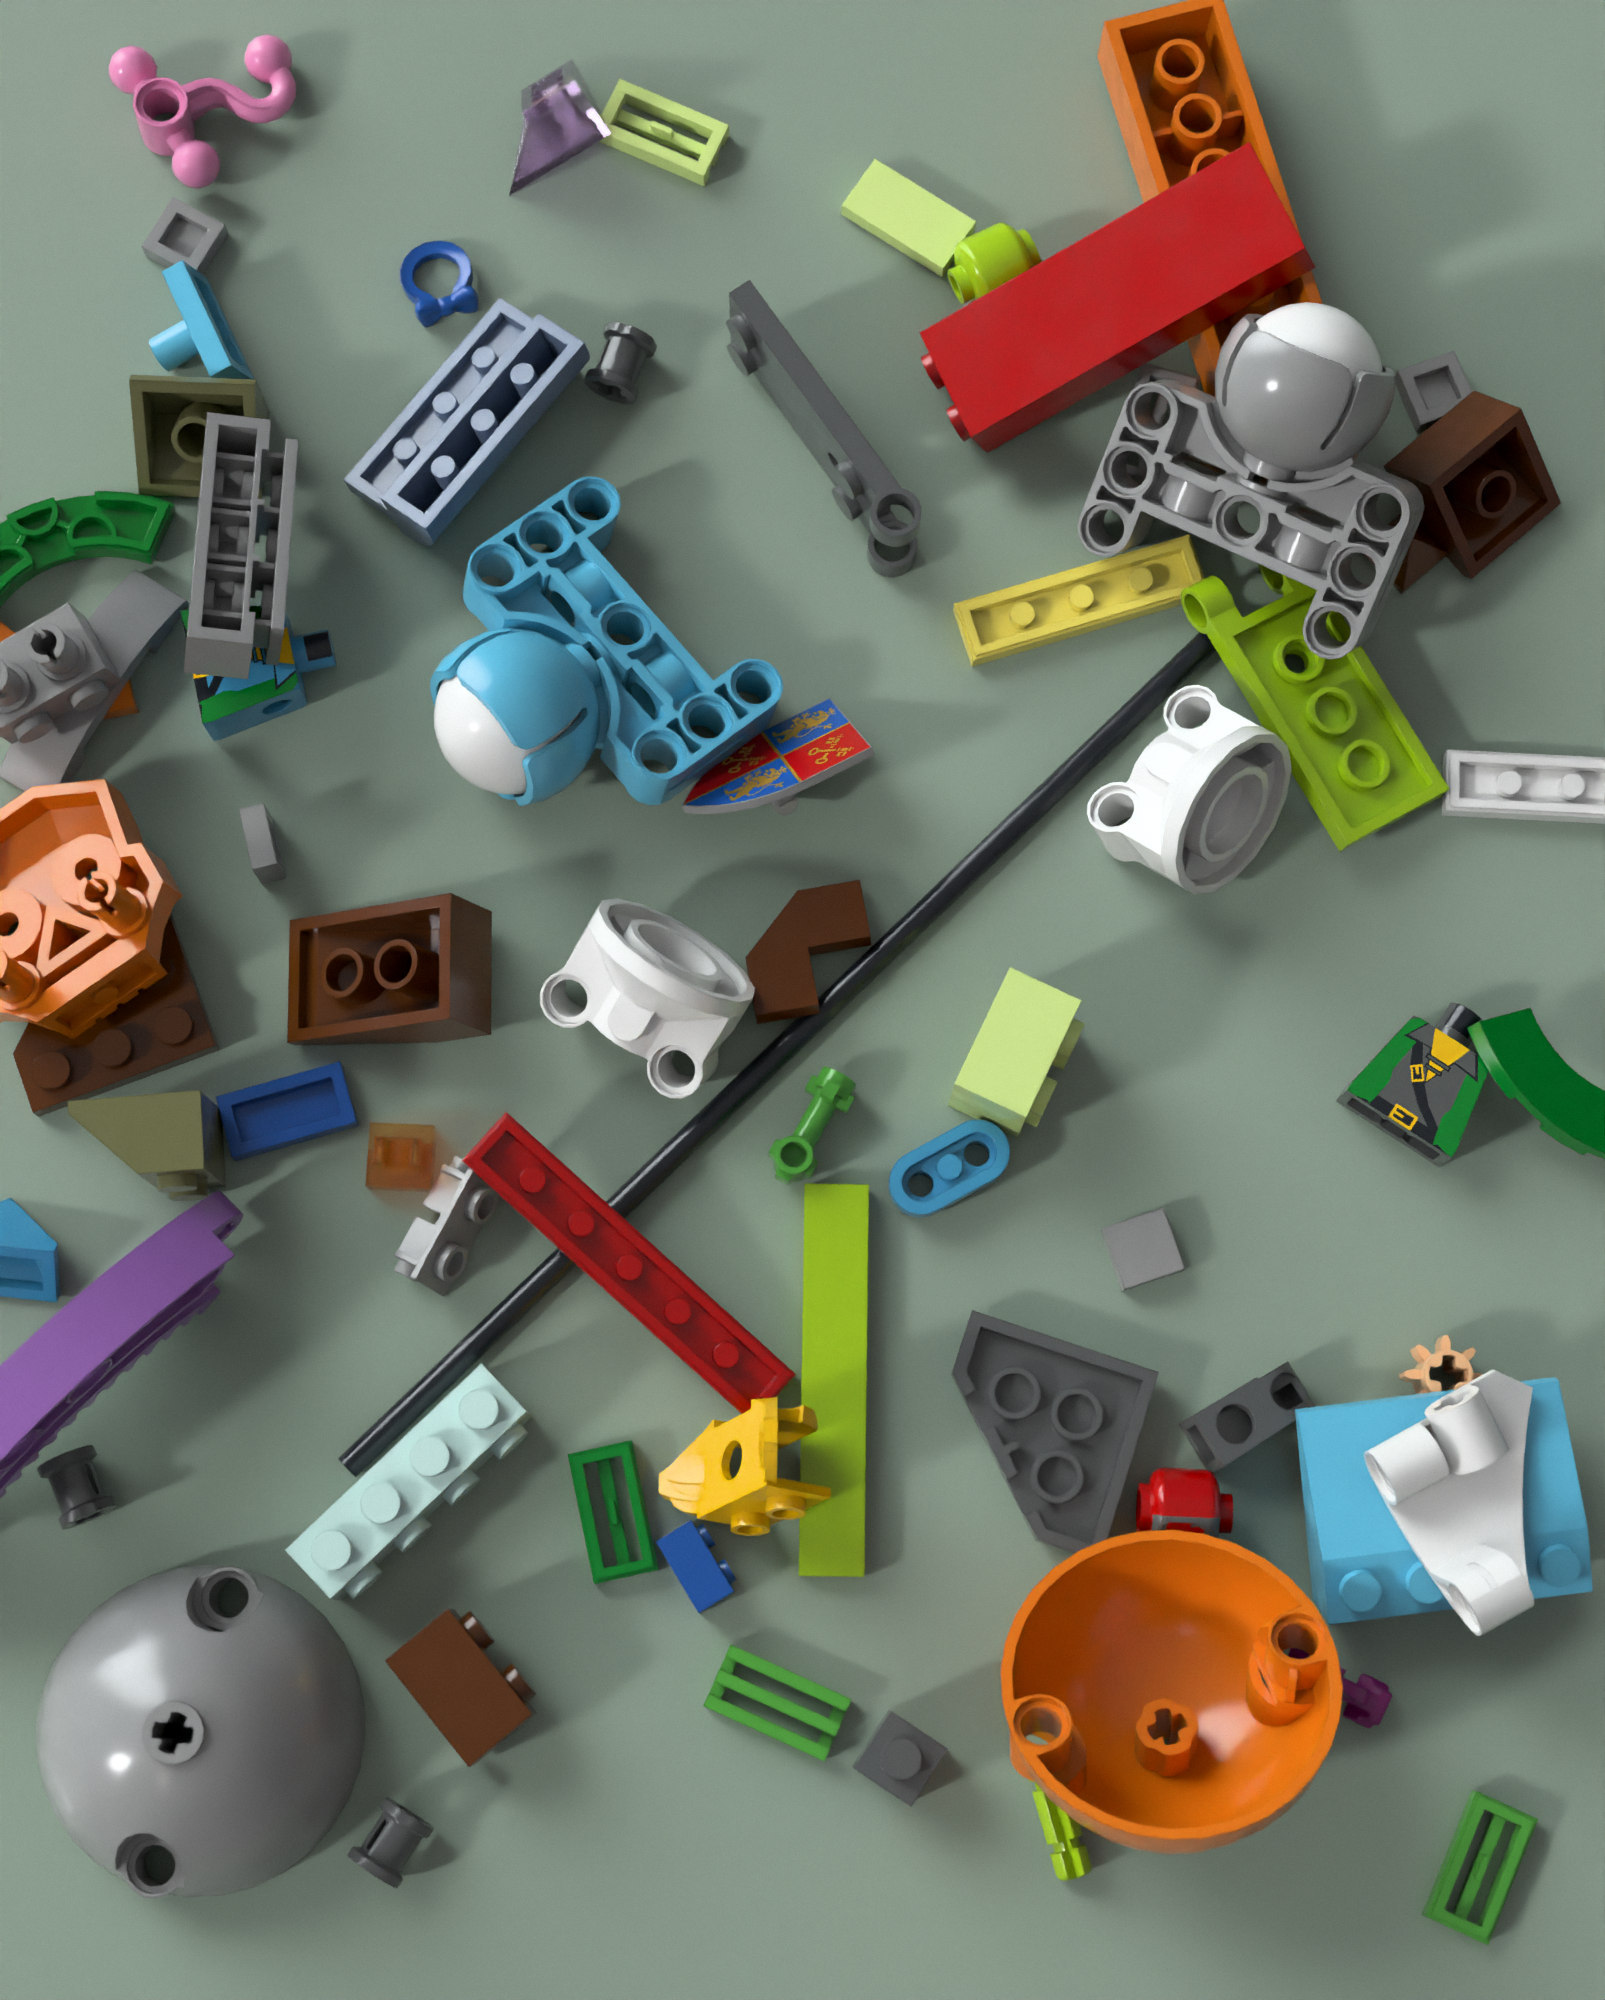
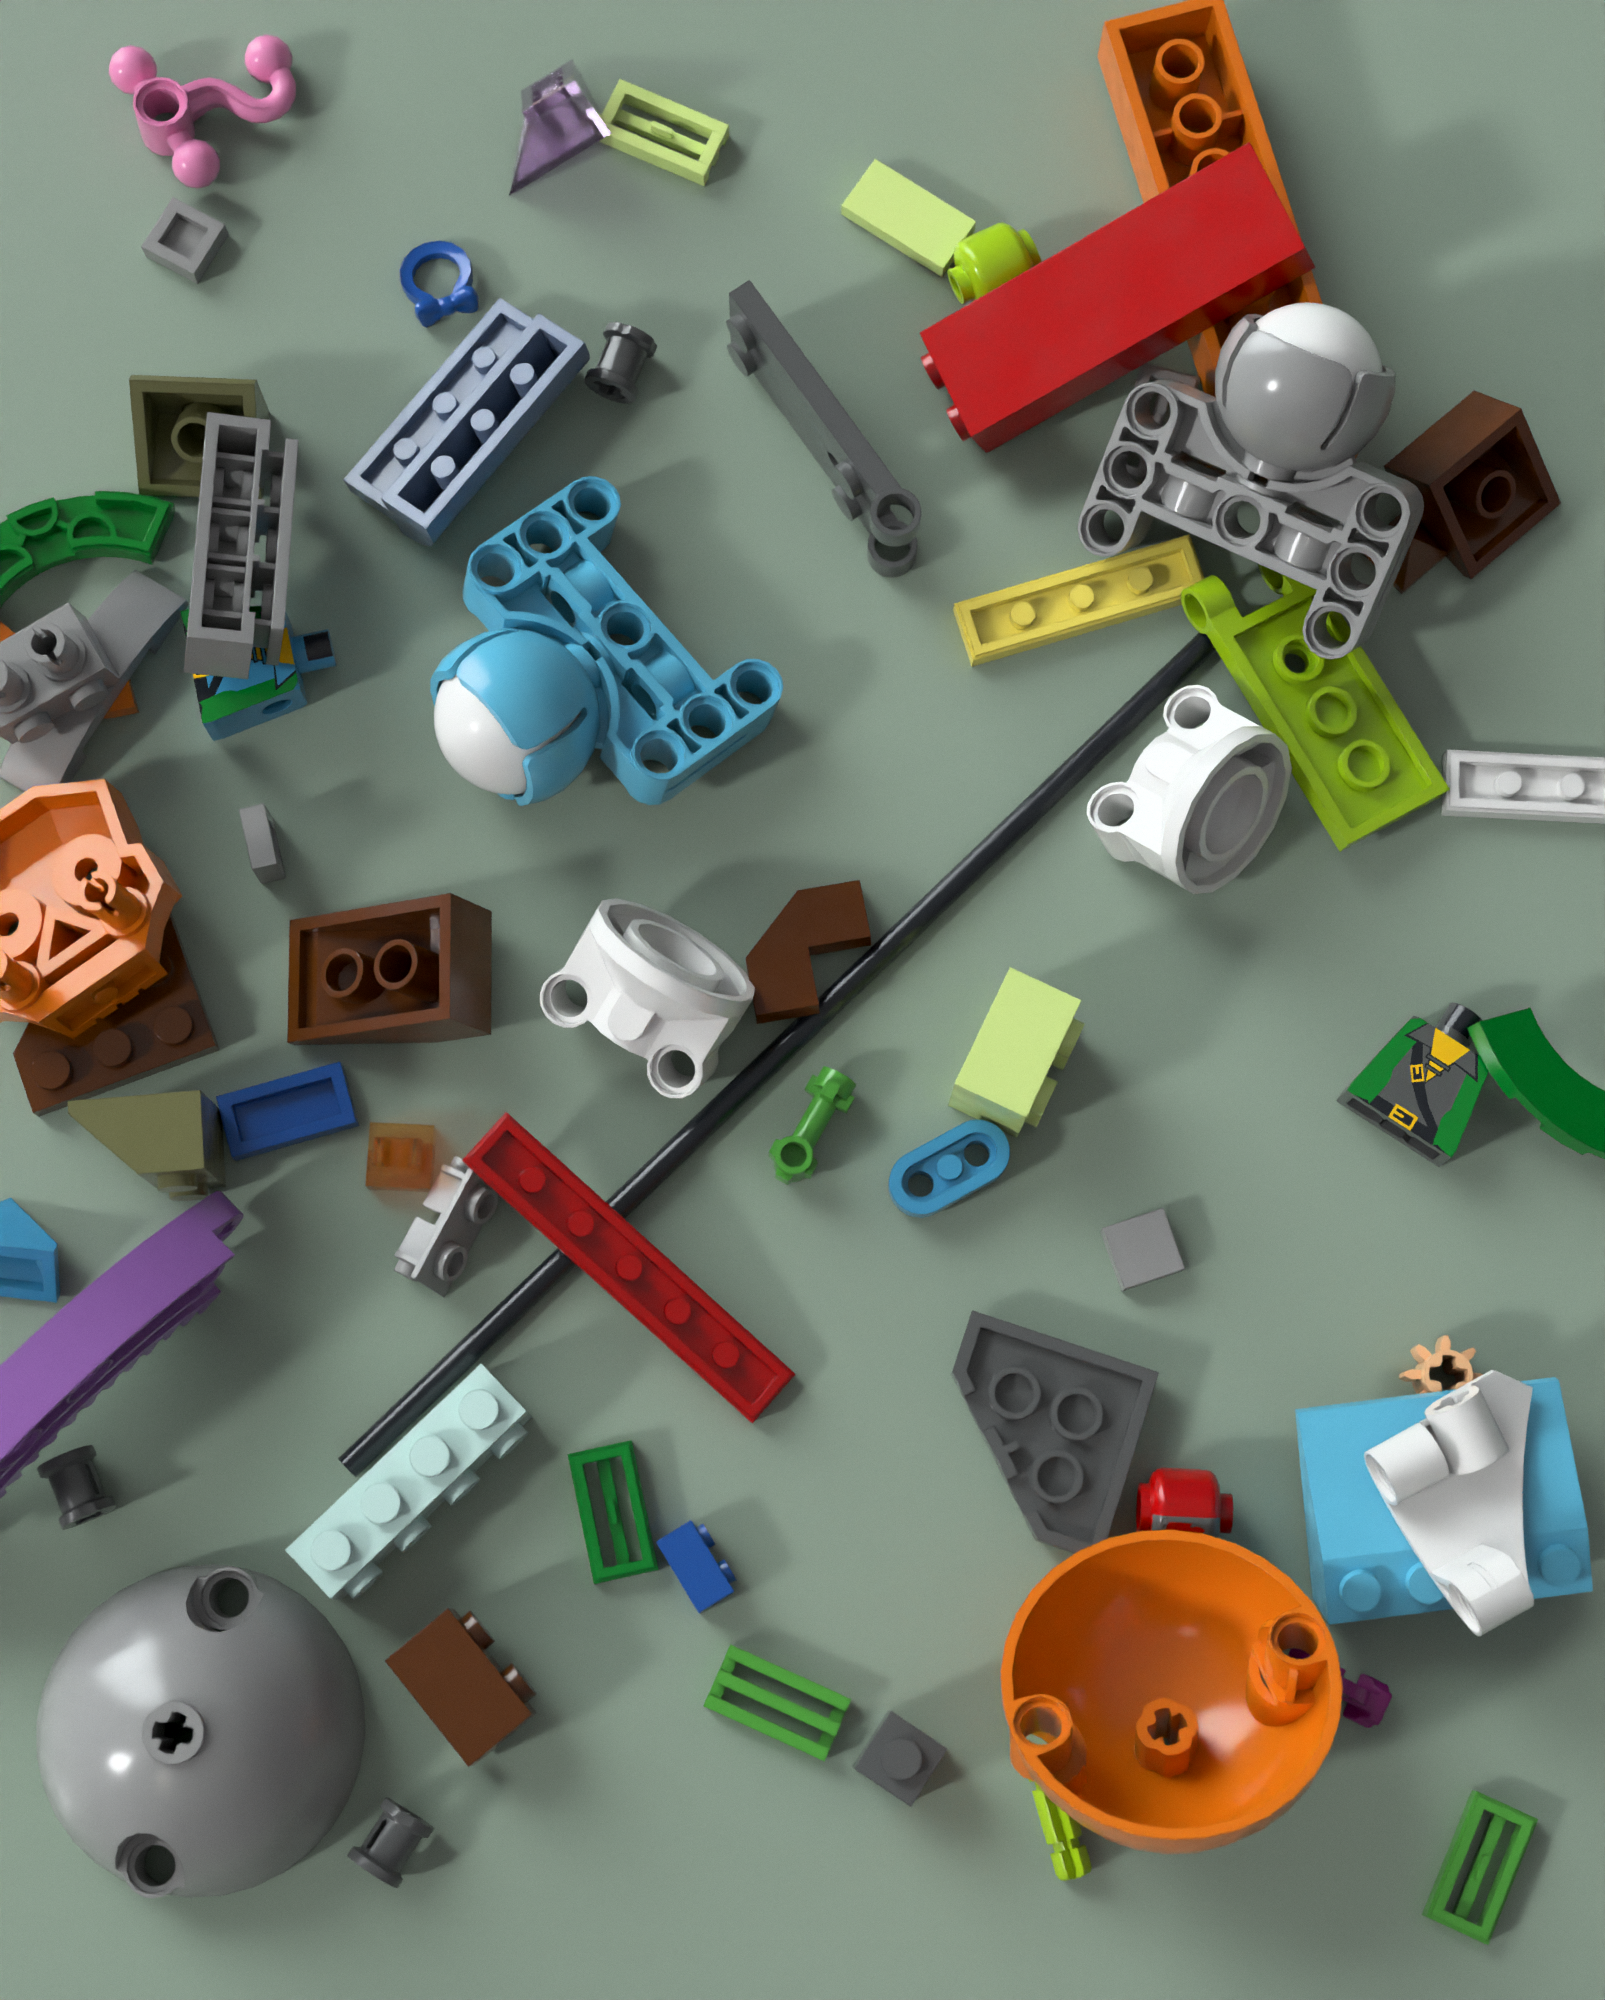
(201, 331): medium azure tile -> none
(755, 1498): yellow piece -> none
(781, 763): shield -> none
(835, 1377): lime tile -> none
(1246, 1417): dark grey leg -> none
(1432, 389): light grey tile -> none

